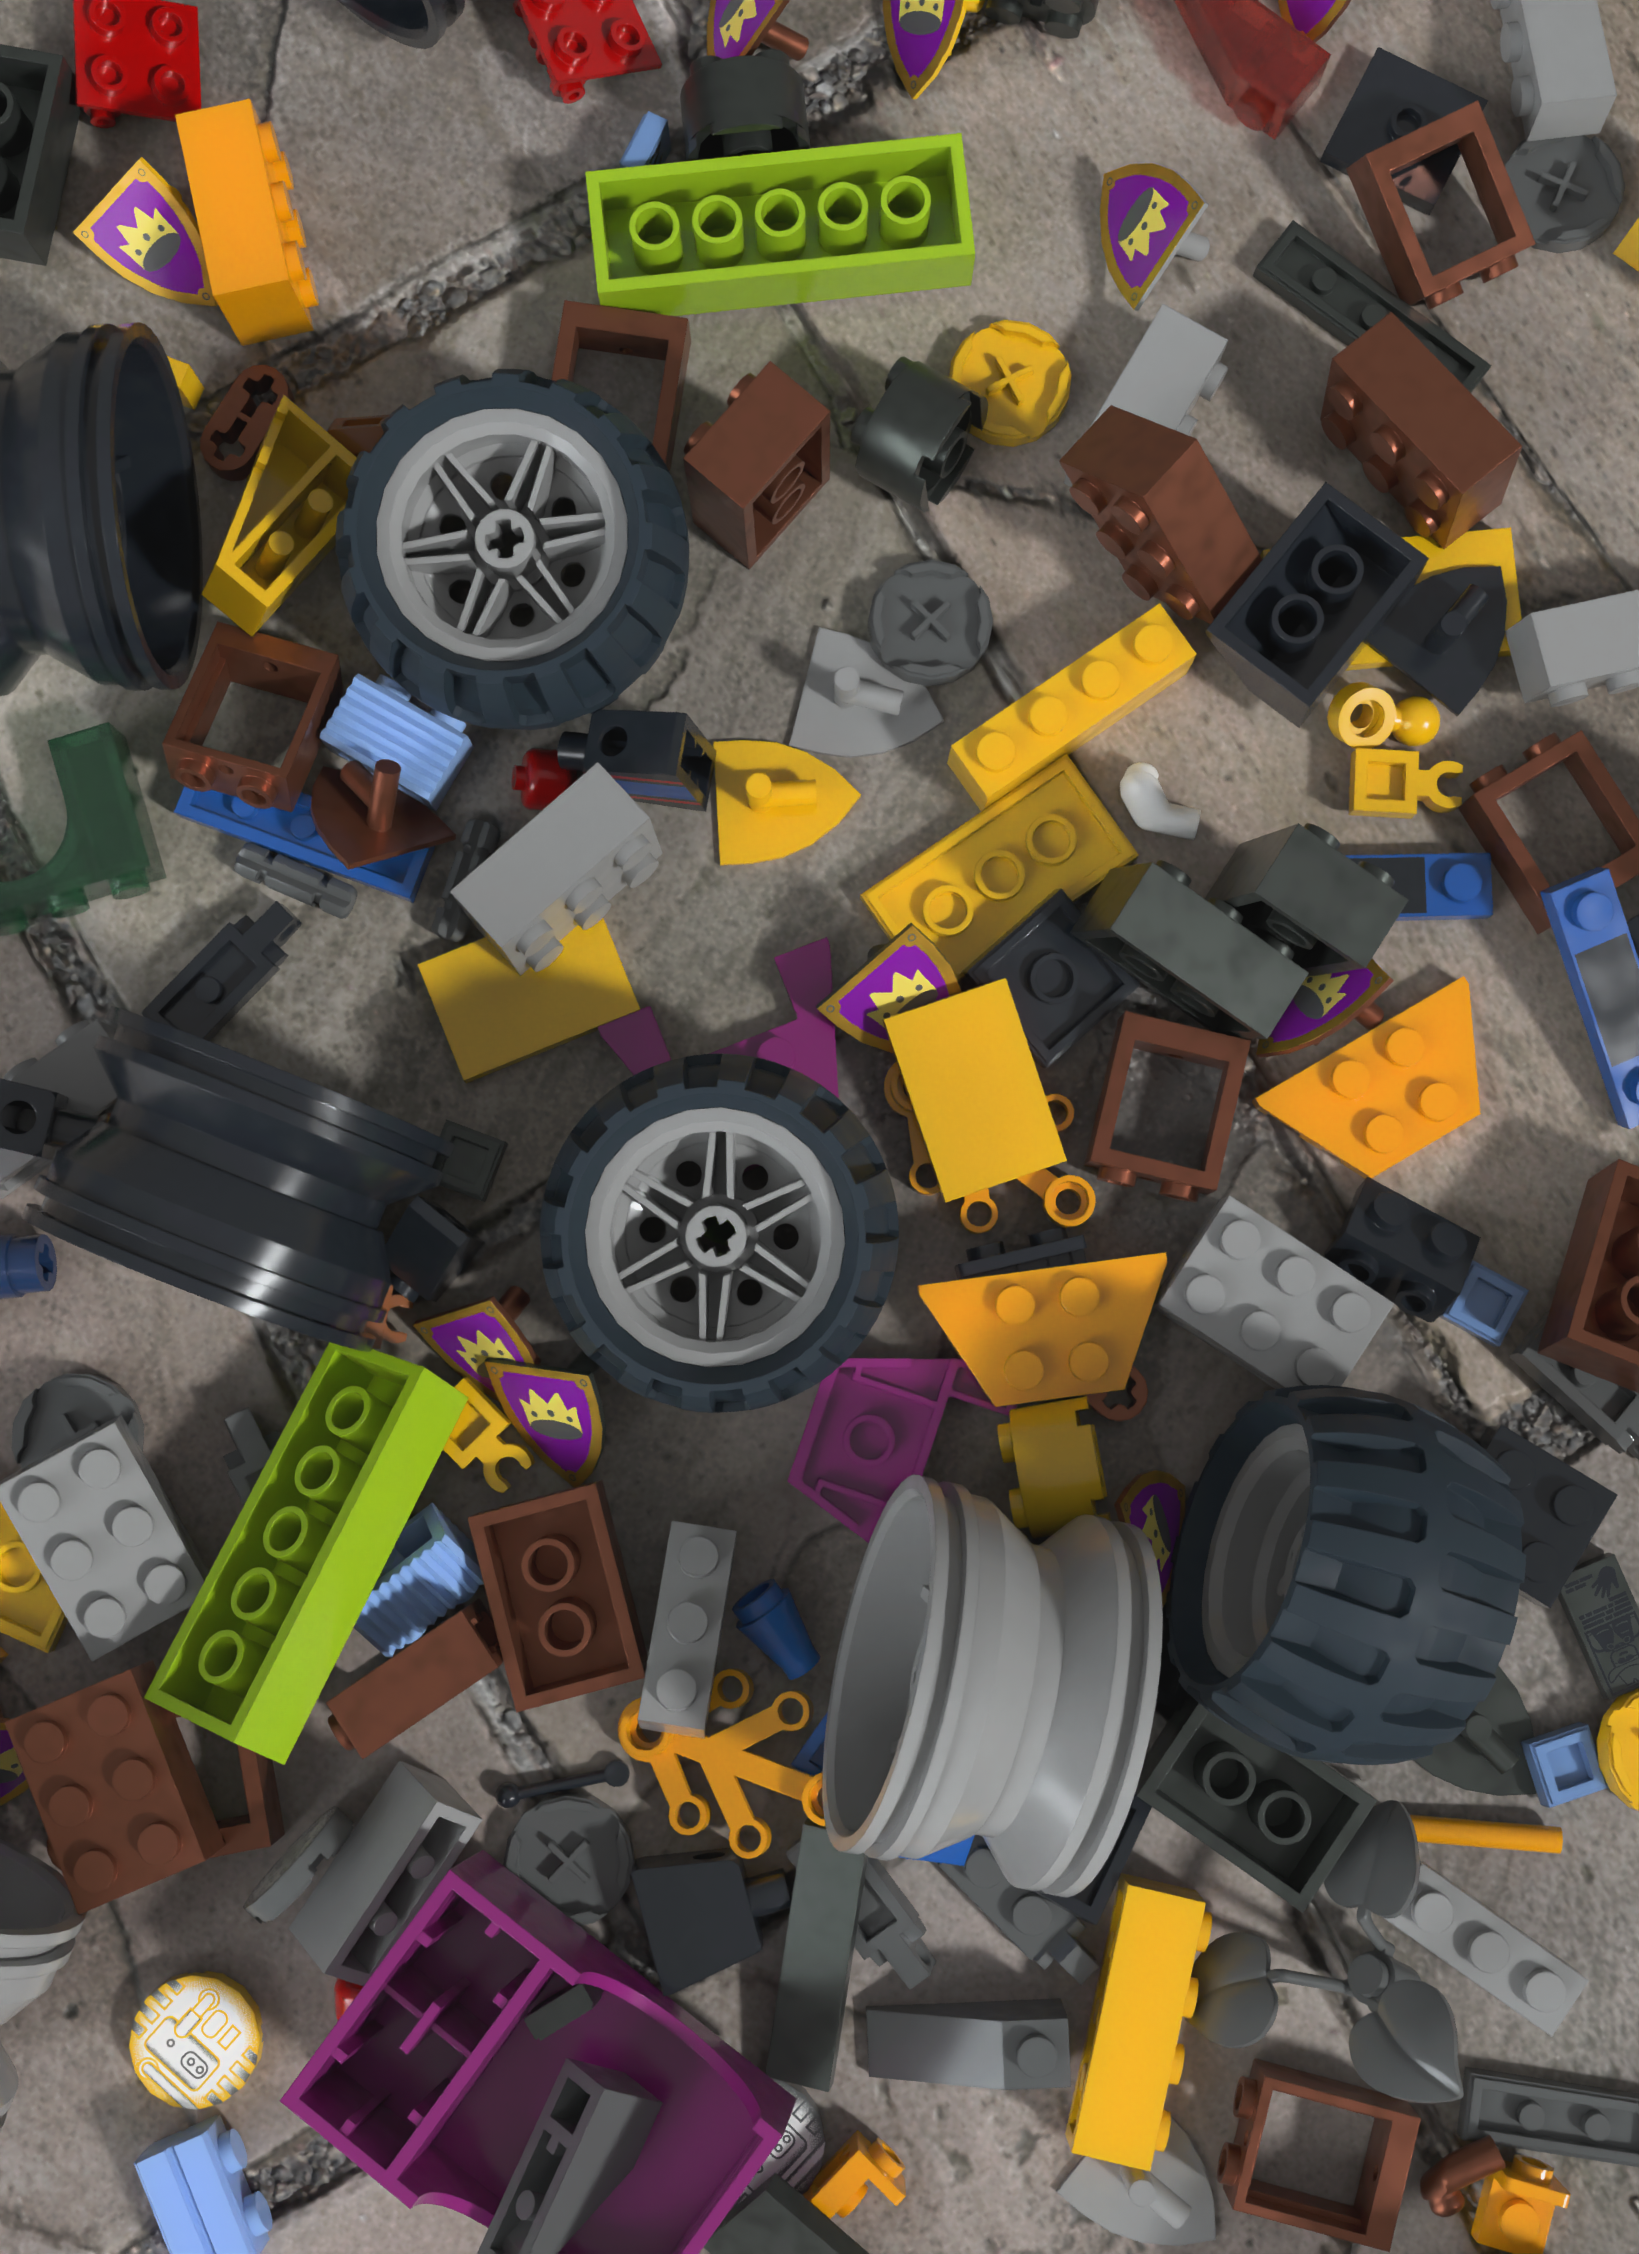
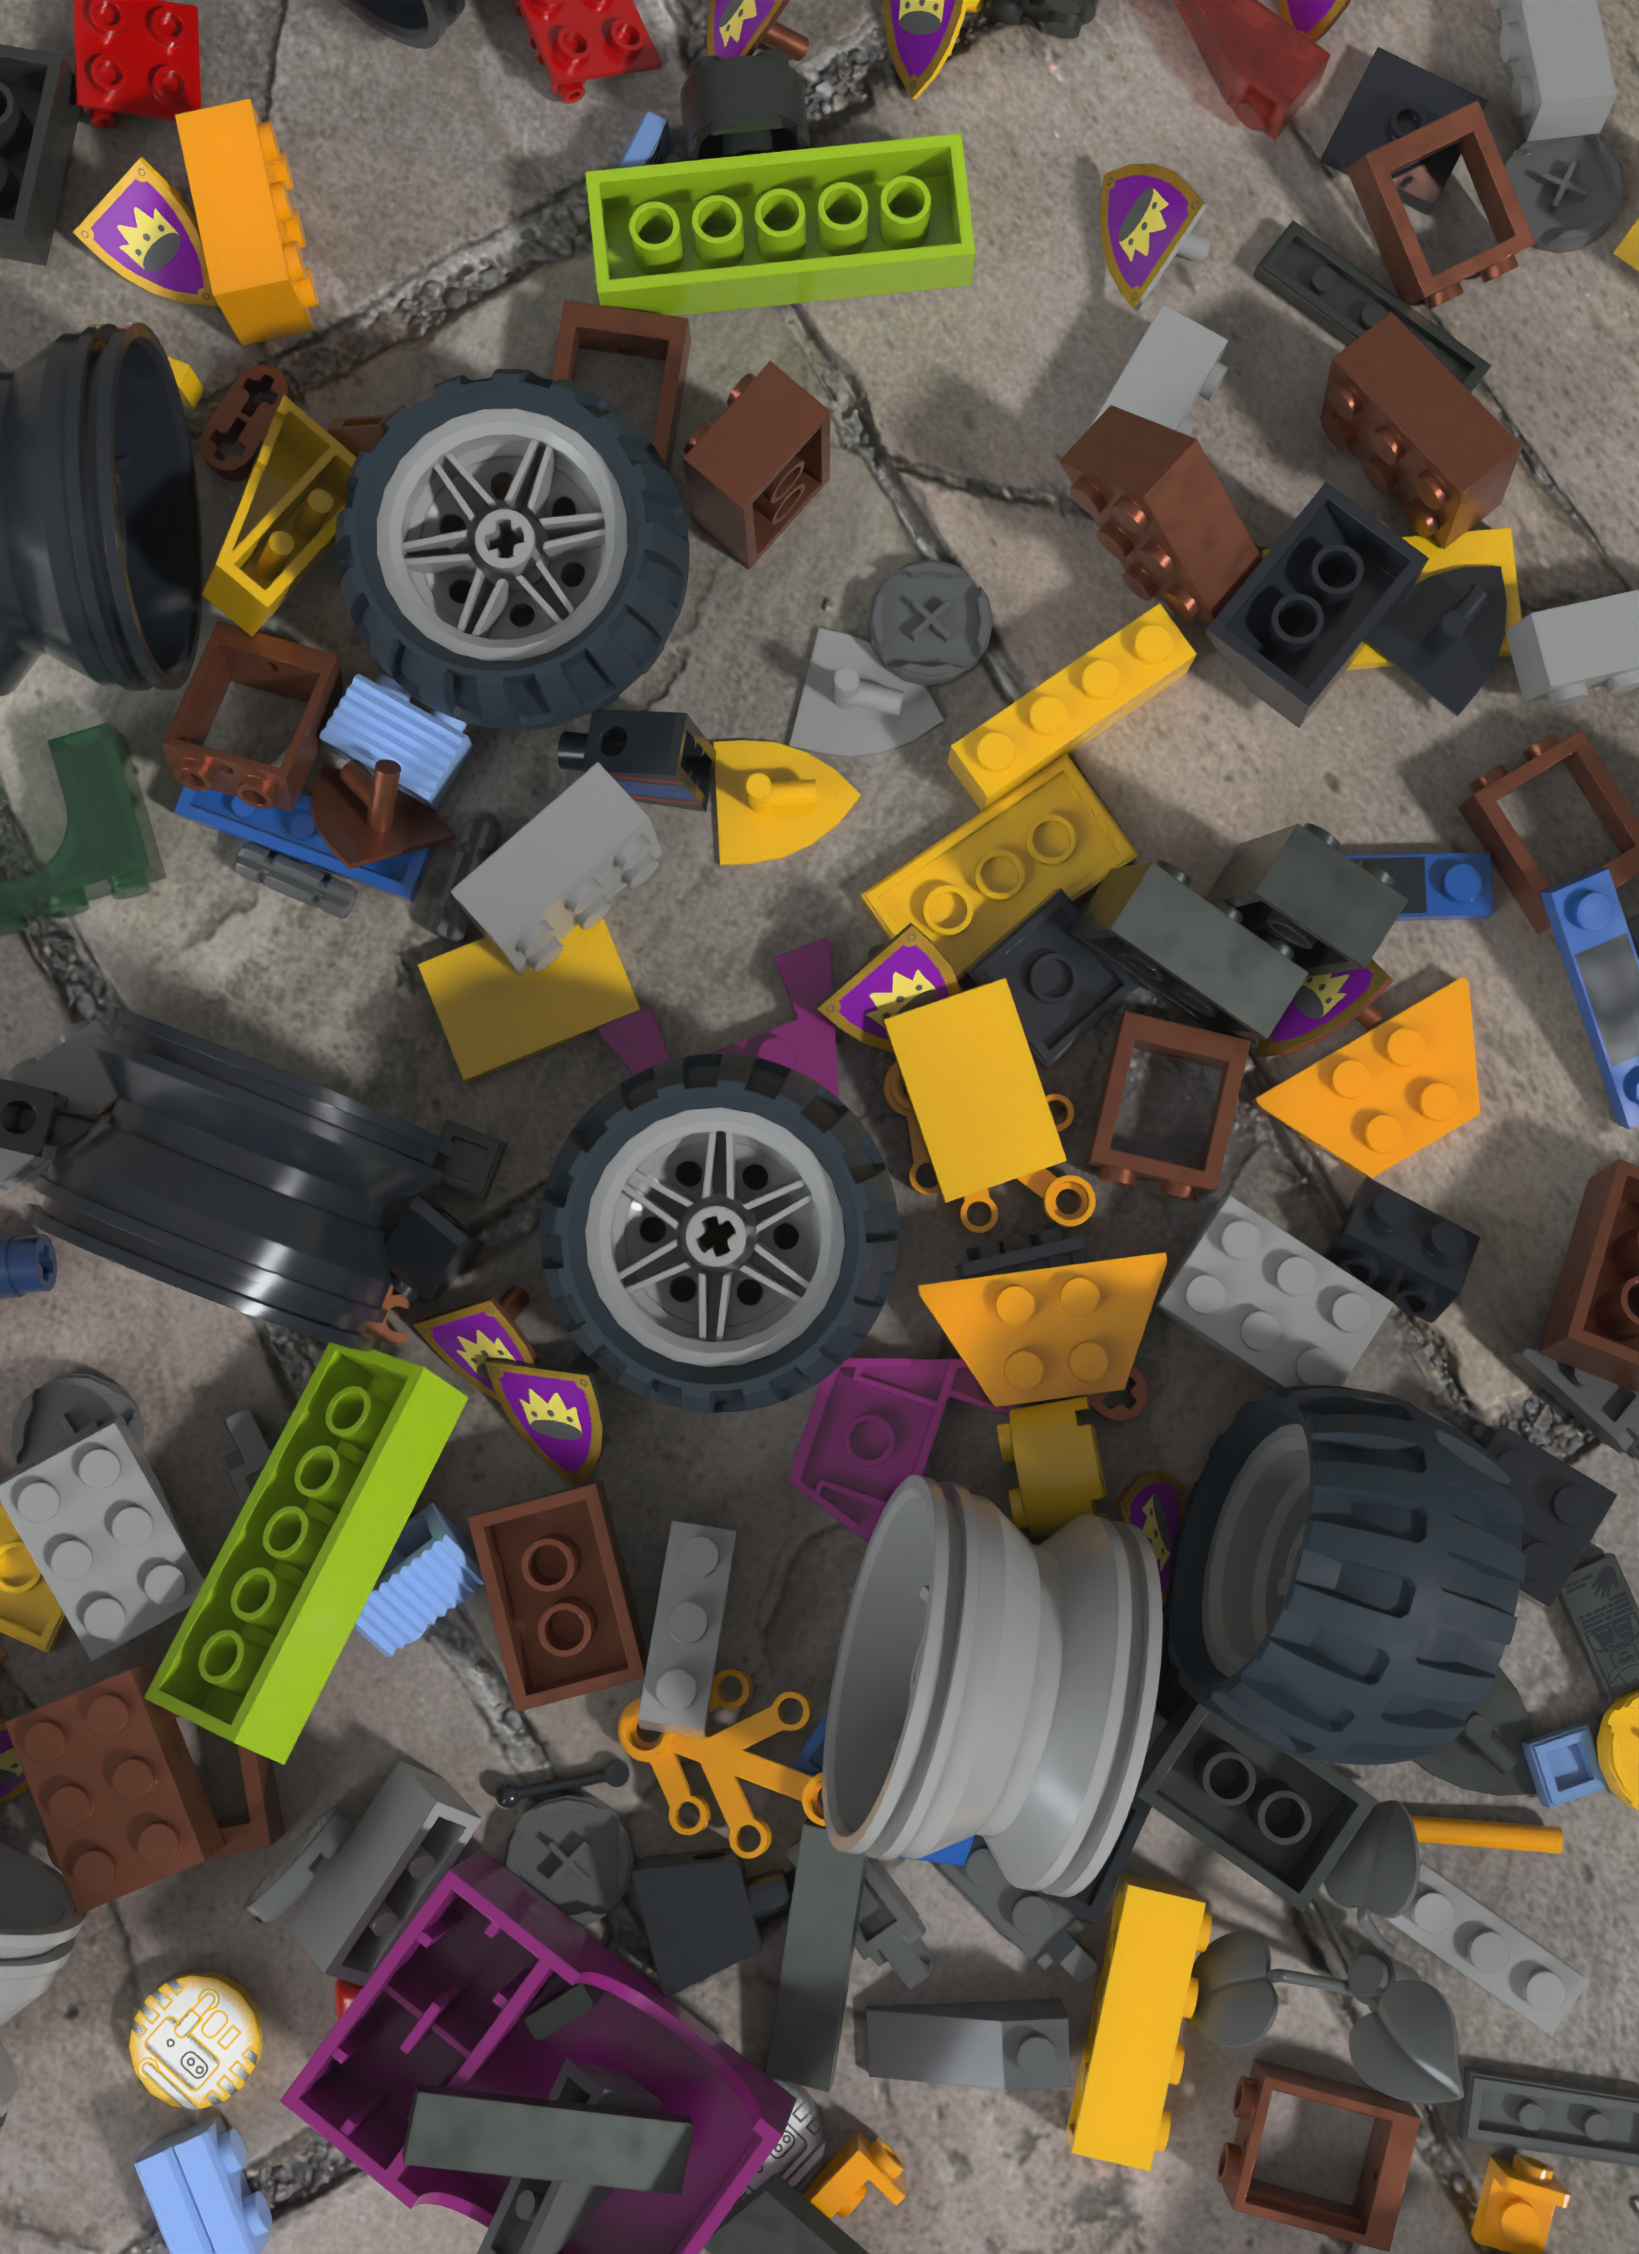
(225, 974): black hinge -> none
(416, 1681): copper window -> none
(478, 1437): yellow plate -> none
(541, 778): red piece -> none
(547, 2139): none -> pearl dark grey tile
(775, 1626): blue cone -> none
(918, 433): pearl dark grey brick -> none
(1019, 376): yellow tile -> none
(1150, 807): white arm -> none
(1153, 2206): light grey shield -> none
(1391, 784): yellow plate -> none
(1411, 721): yellow plate -> none
(1457, 2170): copper arm -> none
(1485, 1305): medium blue tile -> none

